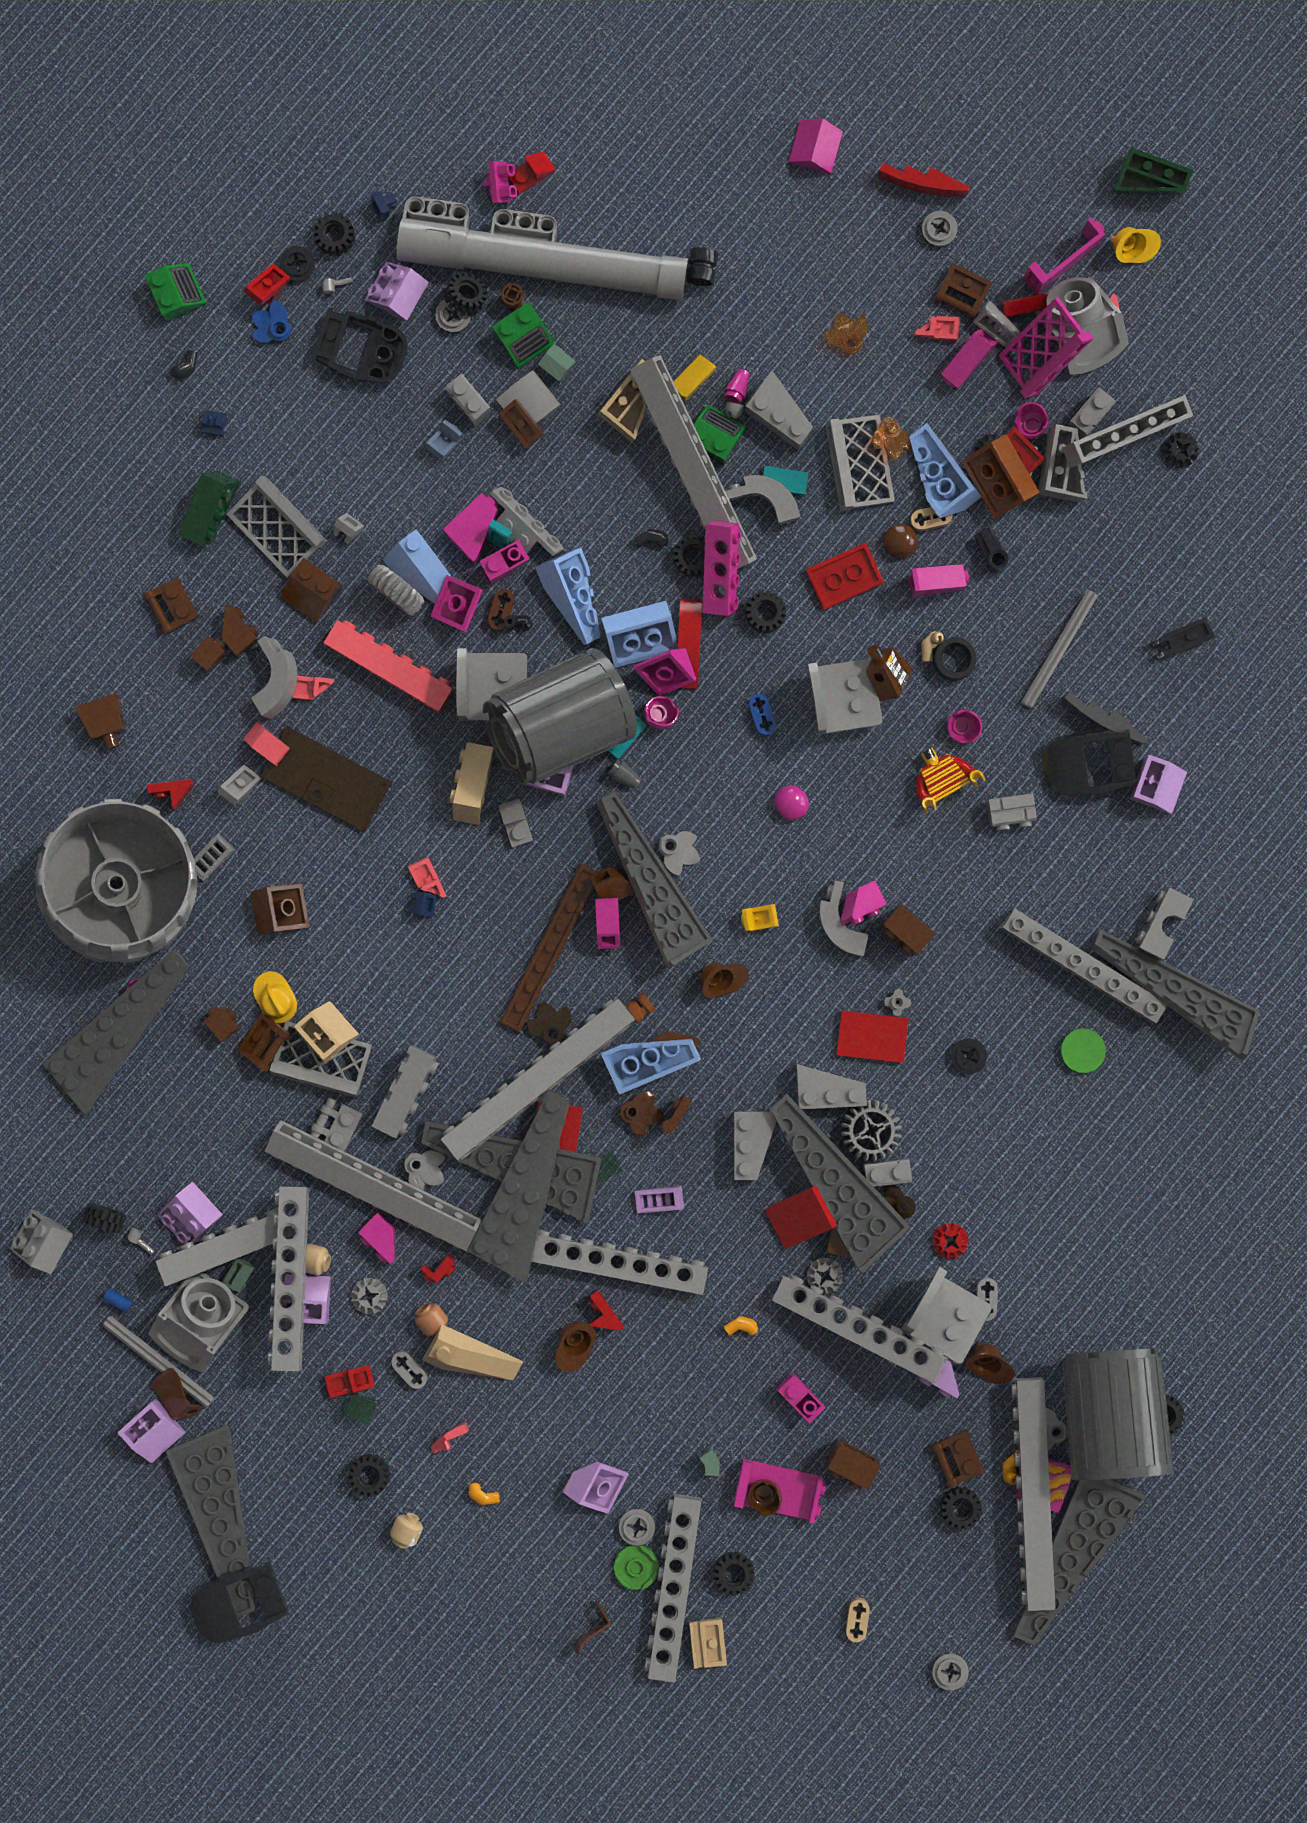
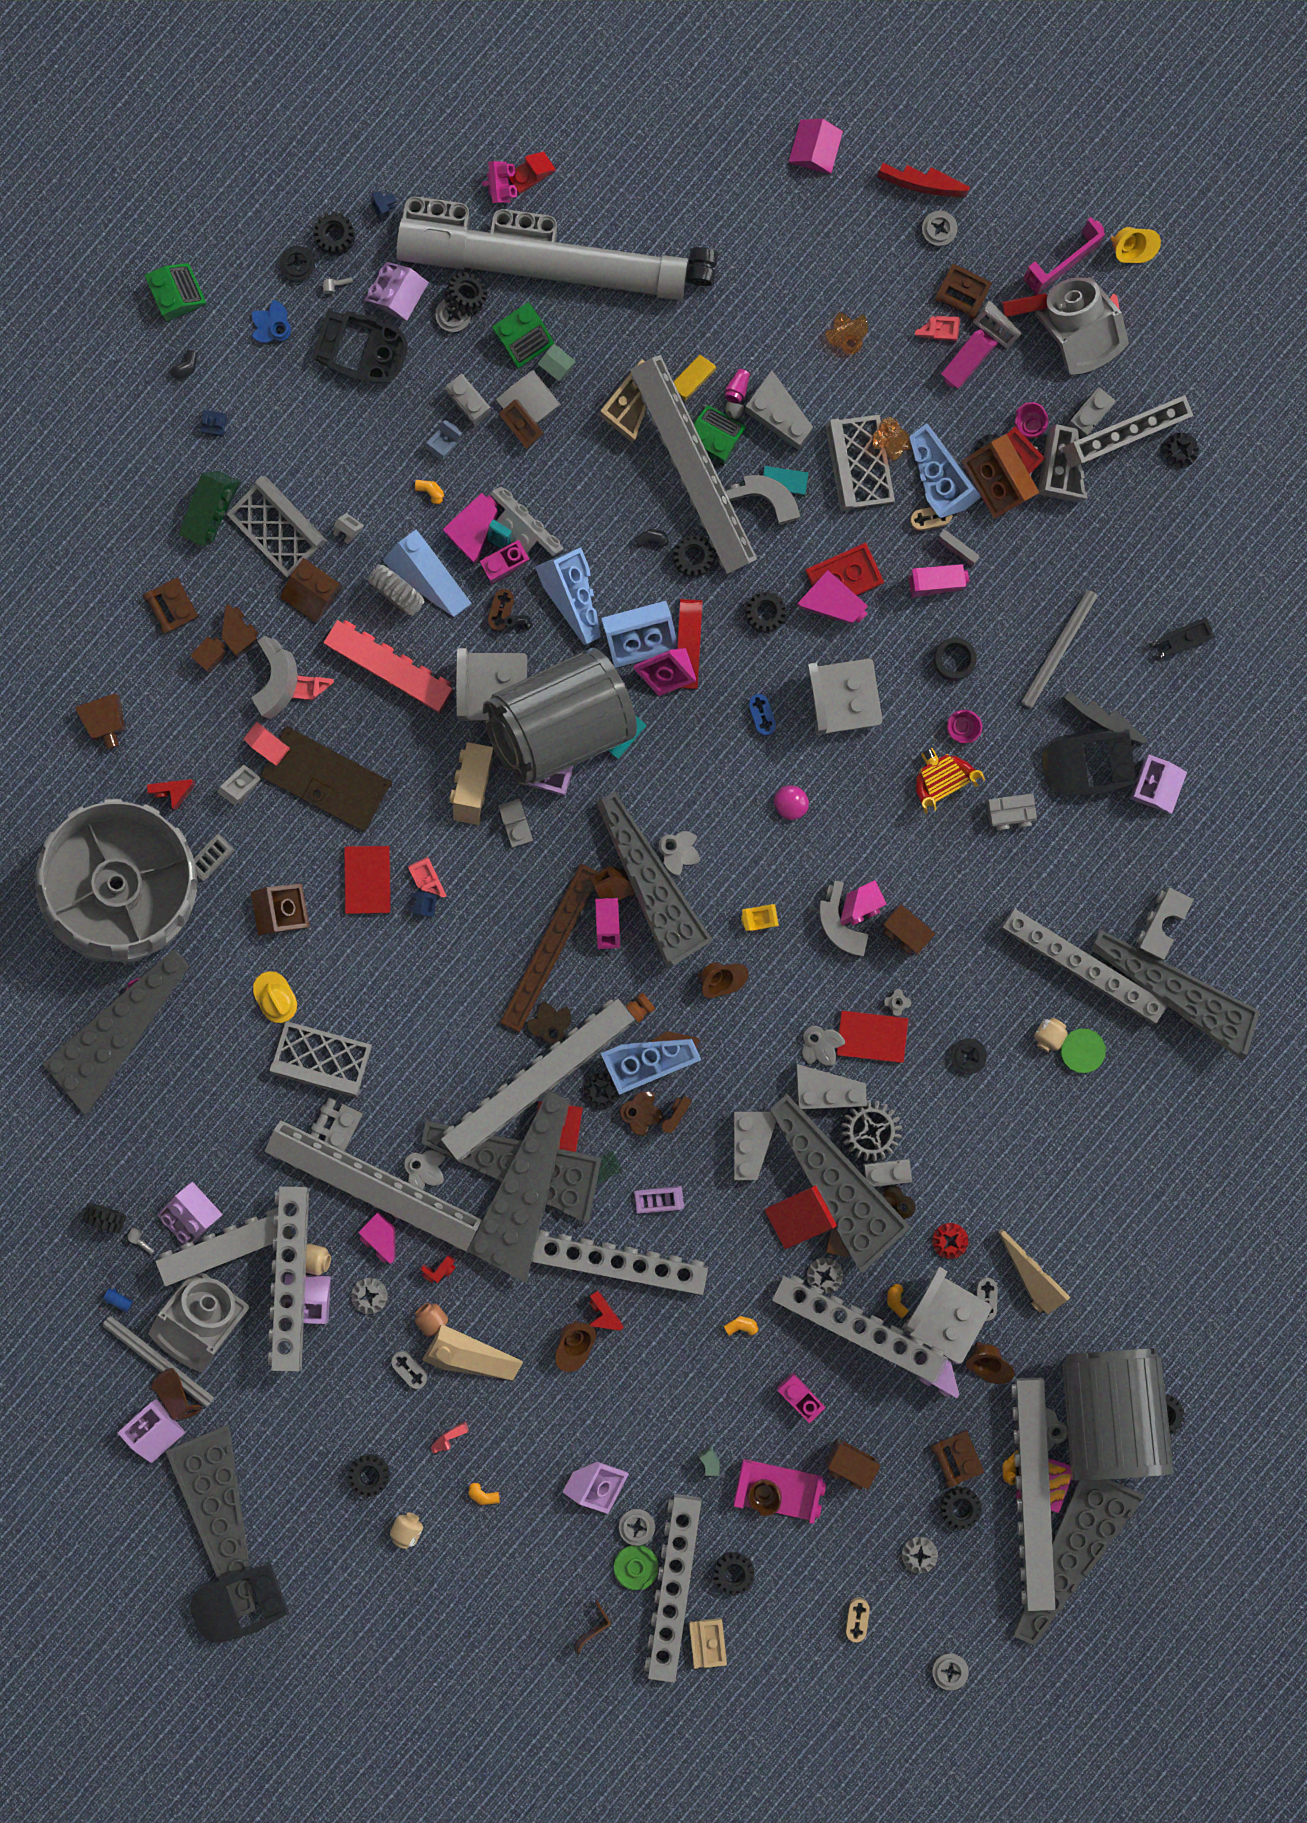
(41, 1242): light grey slope -> none
(222, 1022): reddish brown brick -> none
(238, 1275): sand green piece -> none
(258, 1040): reddish brown plate -> none
(267, 285): red slope -> none
(326, 1031): tan slope -> none
(349, 1381): red slope -> none
(361, 1408): clear green panel -> none
(367, 879): none -> red tile
(405, 1091): light grey wedge -> none
(432, 488): none -> light orange arm
(456, 603): dark pink slope -> none
(516, 297): reddish brown wheel -> none
(590, 1091): none -> black gear
(624, 774): dark grey cone -> none
(660, 712): dark pink hair -> none
(713, 600): dark pink brick -> none
(823, 1048): none -> light grey plate
(833, 600): none -> dark pink slope
(887, 672): reddish brown torso -> none
(894, 1300): none -> light orange arm
(901, 541): reddish brown hair -> none
(912, 1547): none -> light grey gear
(929, 643): tan arm -> none
(958, 547): none -> light grey tile
(991, 548): black piece -> none
(1040, 1287): none -> tan wedge
(1050, 1034): none -> tan head
(1059, 359): dark pink fence -> none
(1151, 175): dark green wedge -> none

